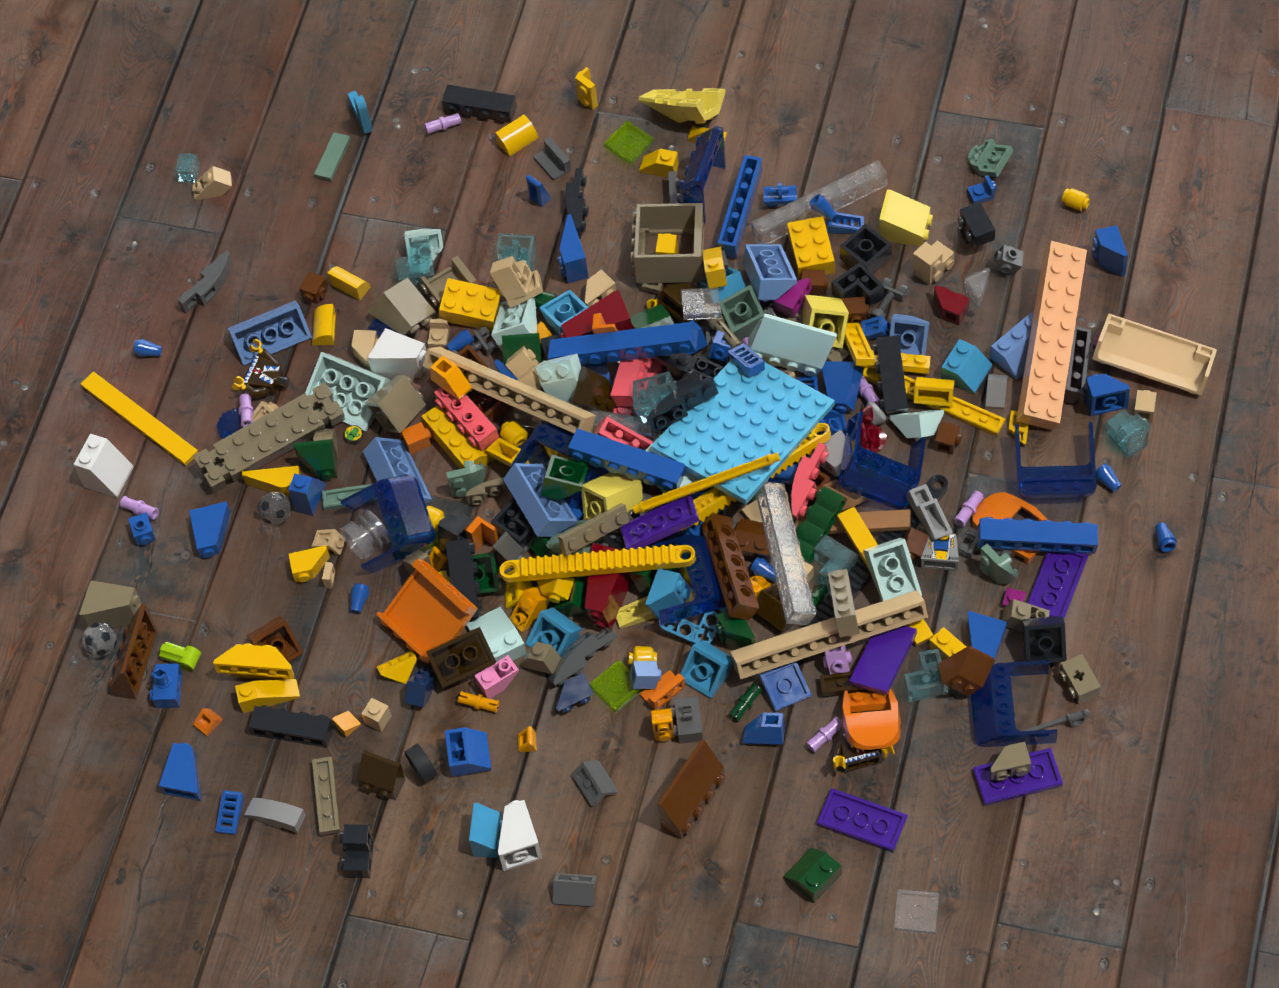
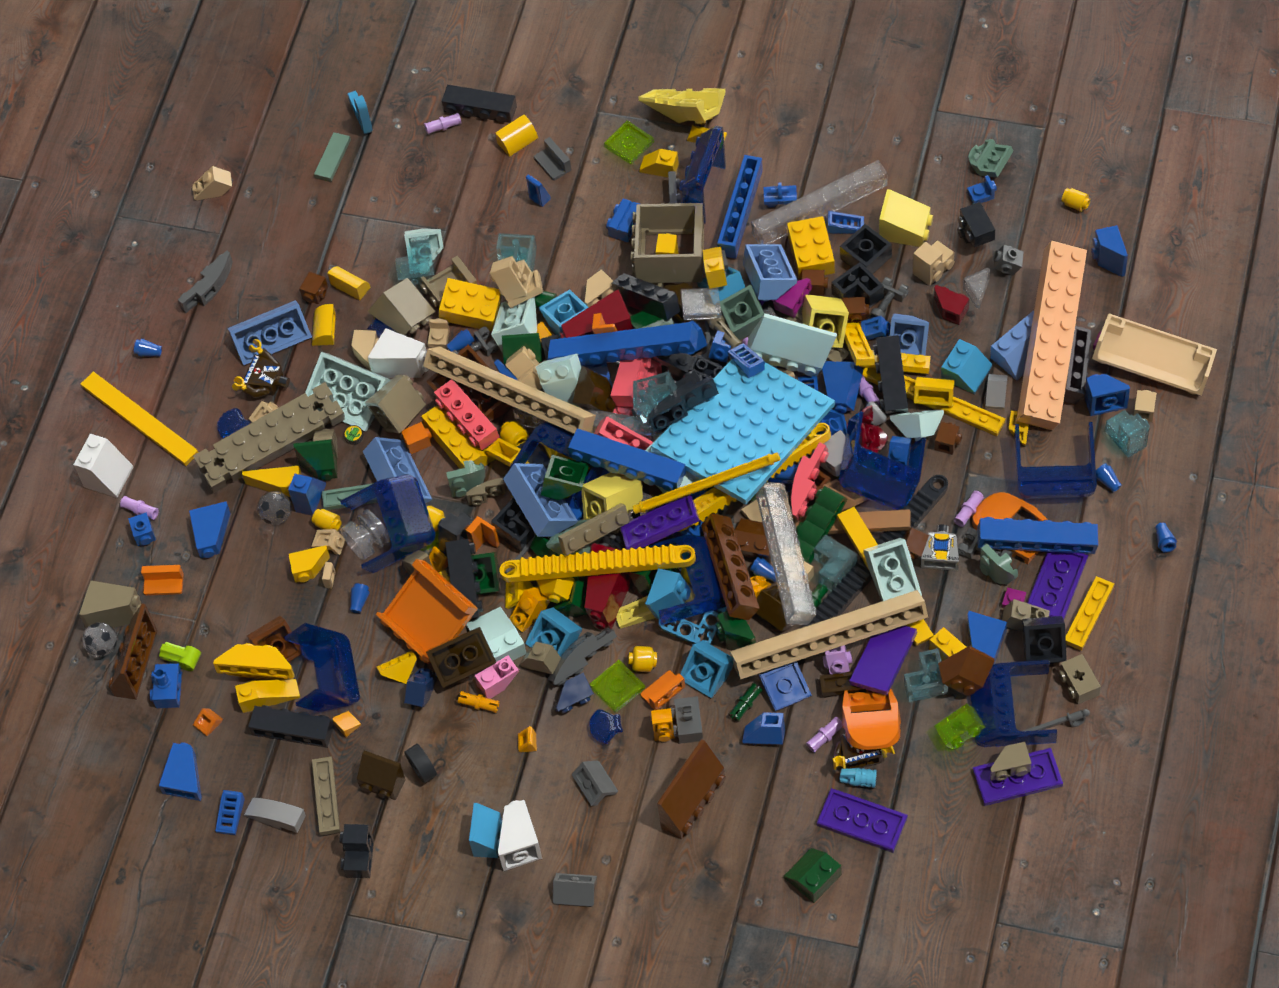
(162, 579): none -> orange panel
(187, 167): clear light blue brick -> none
(245, 409): lavender pin -> none
(326, 520): none -> yellow brick
(333, 667): none -> clear blue windscreen
(376, 714): tan brick -> none
(449, 378): light orange slope -> none
(467, 751): blue slope -> none
(508, 548): dark grey slope -> none
(572, 257): blue slope -> none
(575, 201): black slope -> none
(586, 89): yellow bracket -> none
(604, 725): none -> clear blue animal
(621, 224): none -> blue brick
(644, 674): medium blue brick -> none
(647, 296): none -> black brick
(822, 206): blue cone -> none
(843, 603): dark tan brick -> none
(859, 777): none -> medium azure hinge
(899, 449): none -> blue slope
(916, 911): clear tile -> none
(929, 512): light grey slope -> none
(950, 729): none -> clear neon green brick
(1089, 613): none -> yellow plate

